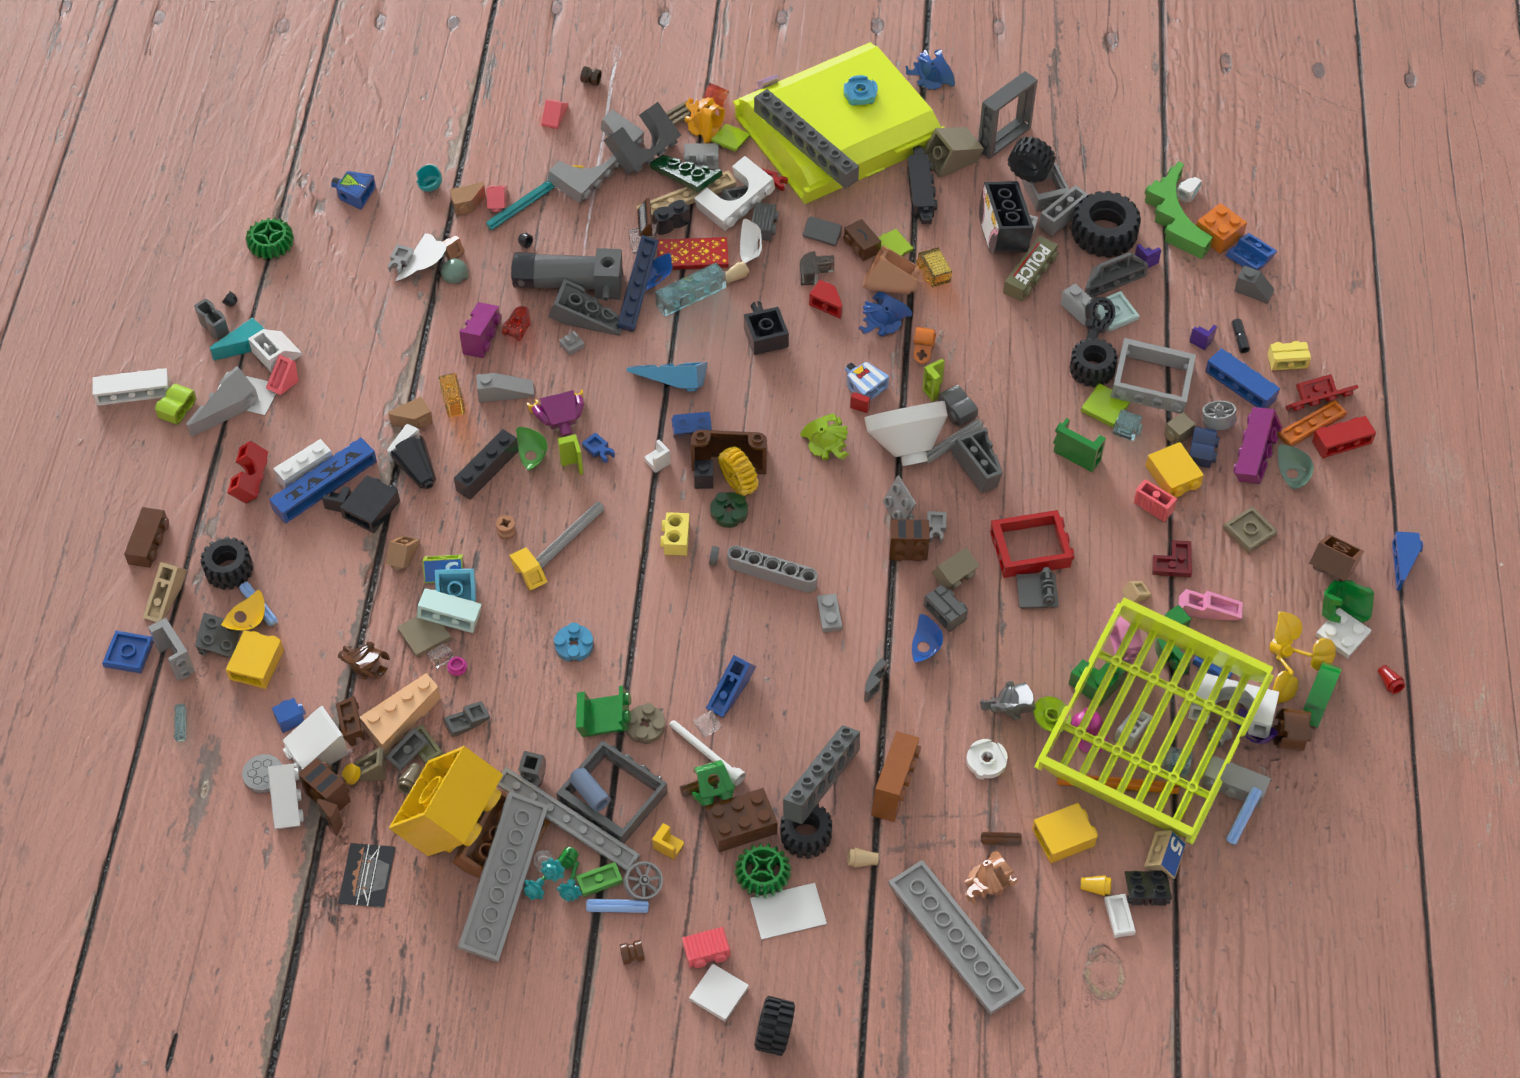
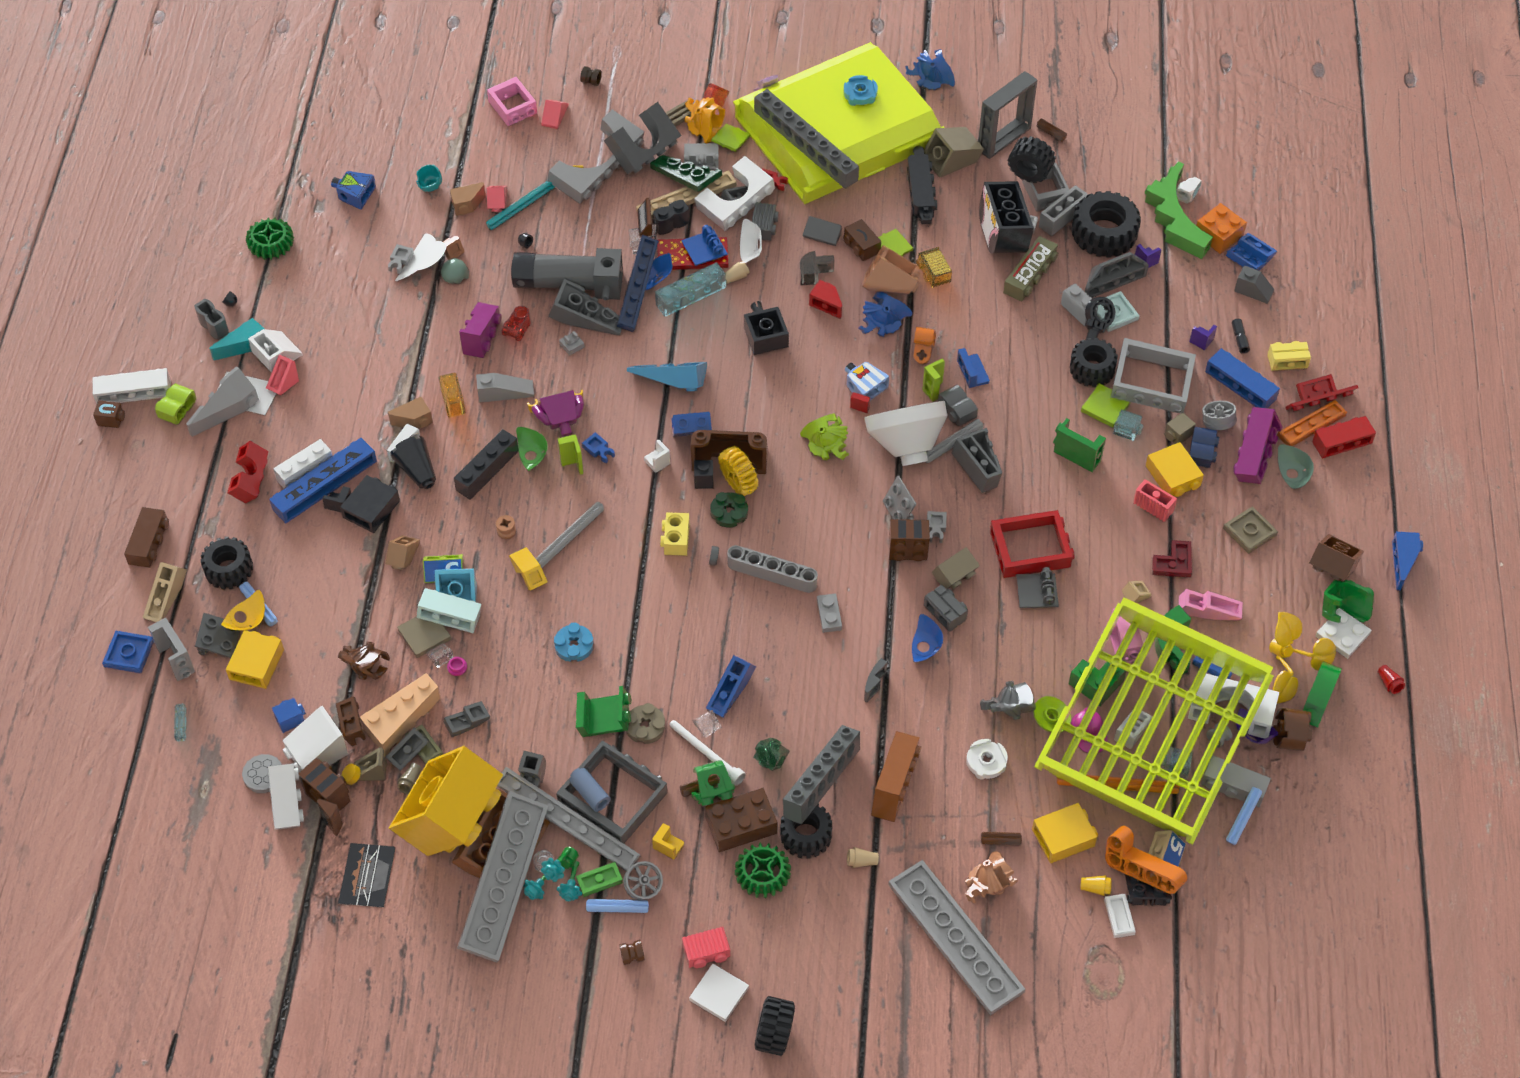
(108, 414): none -> reddish brown brick
(506, 90): none -> bright pink window
(704, 246): none -> blue hinge
(771, 753): none -> clear green brick
(788, 911): white sticker -> none
(972, 368): none -> blue panel
(1051, 130): none -> reddish brown axle
(1141, 865): none -> orange beam

